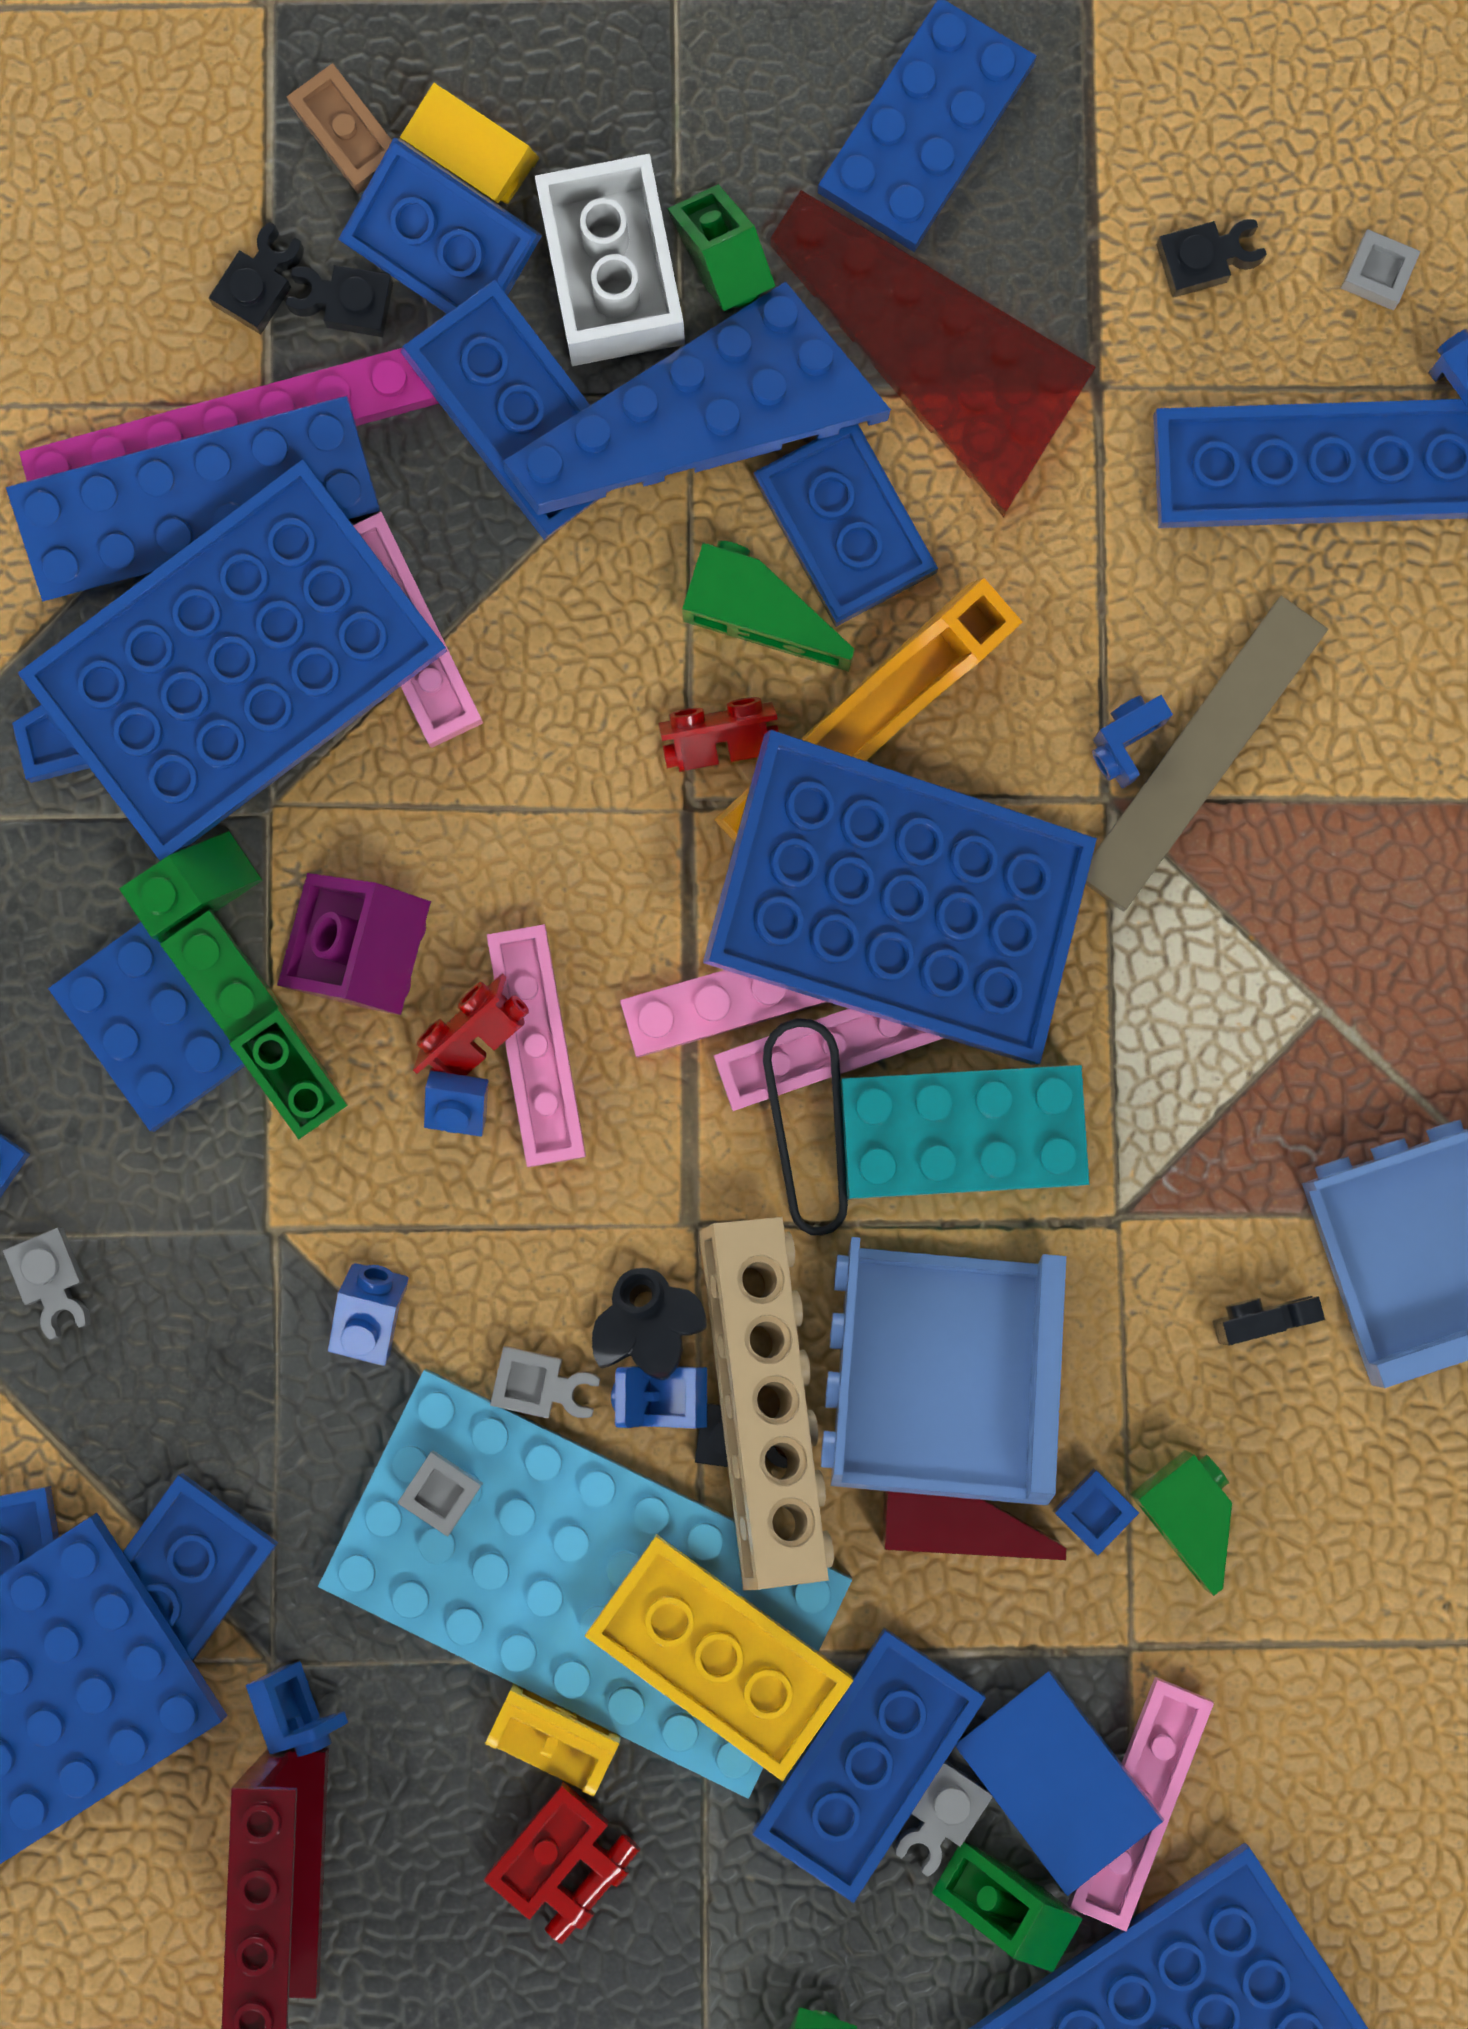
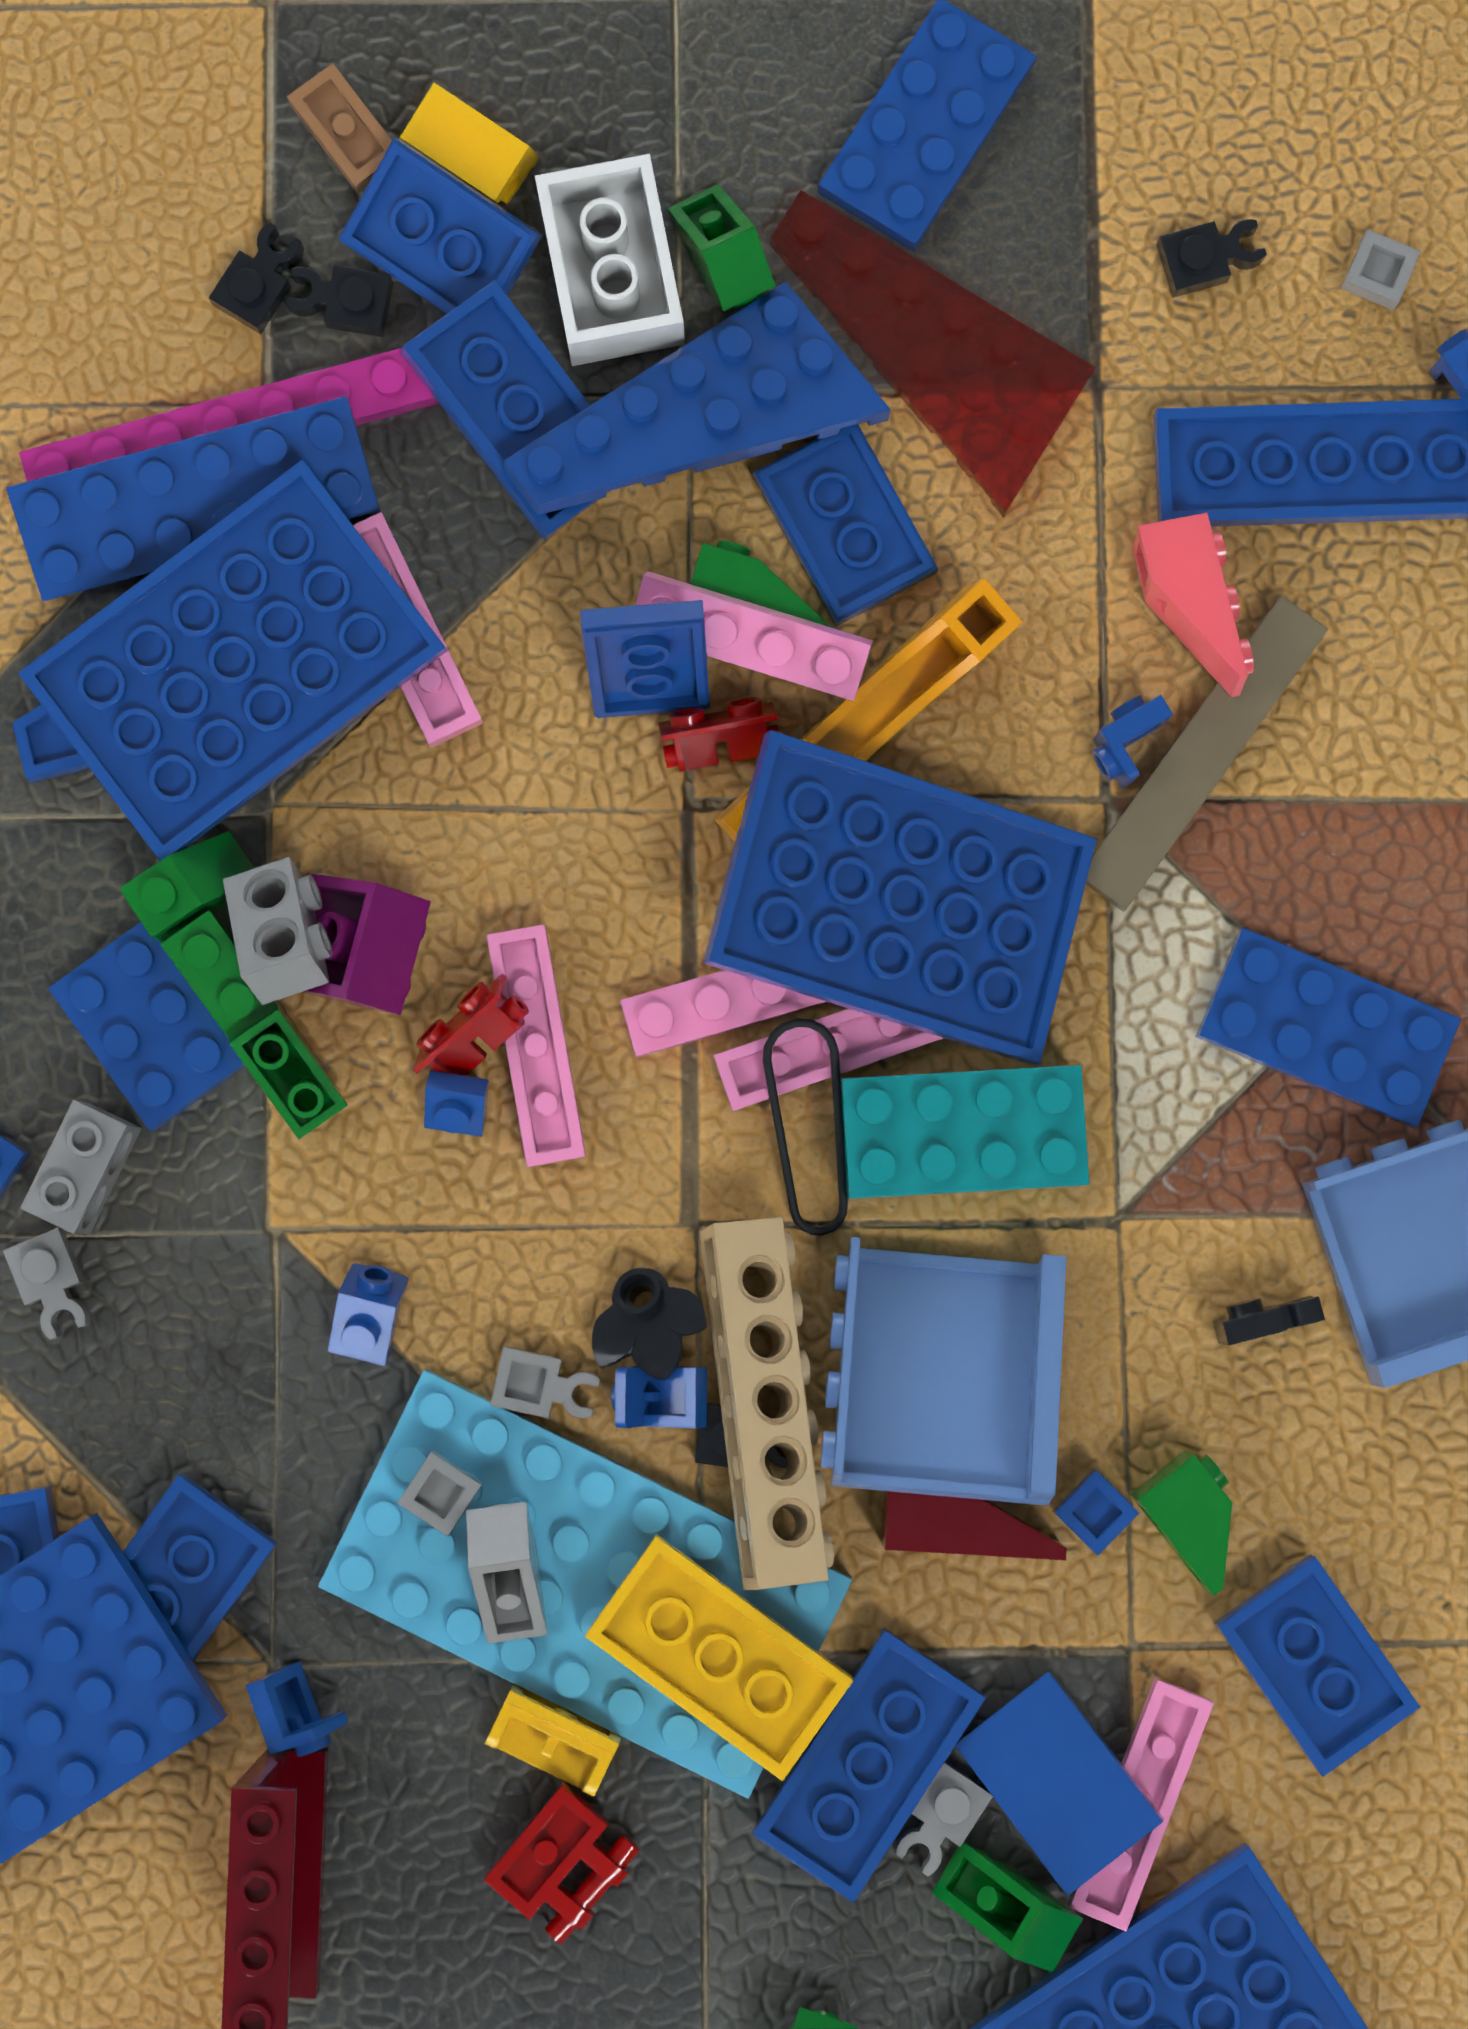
(81, 1168): none -> light grey brick
(277, 930): none -> light grey brick
(505, 1572): none -> light grey slope
(646, 658): none -> blue tile
(769, 639): none -> bright pink plate
(1187, 590): none -> coral slope
(1317, 1665): none -> blue plate
(1328, 1027): none -> blue plate

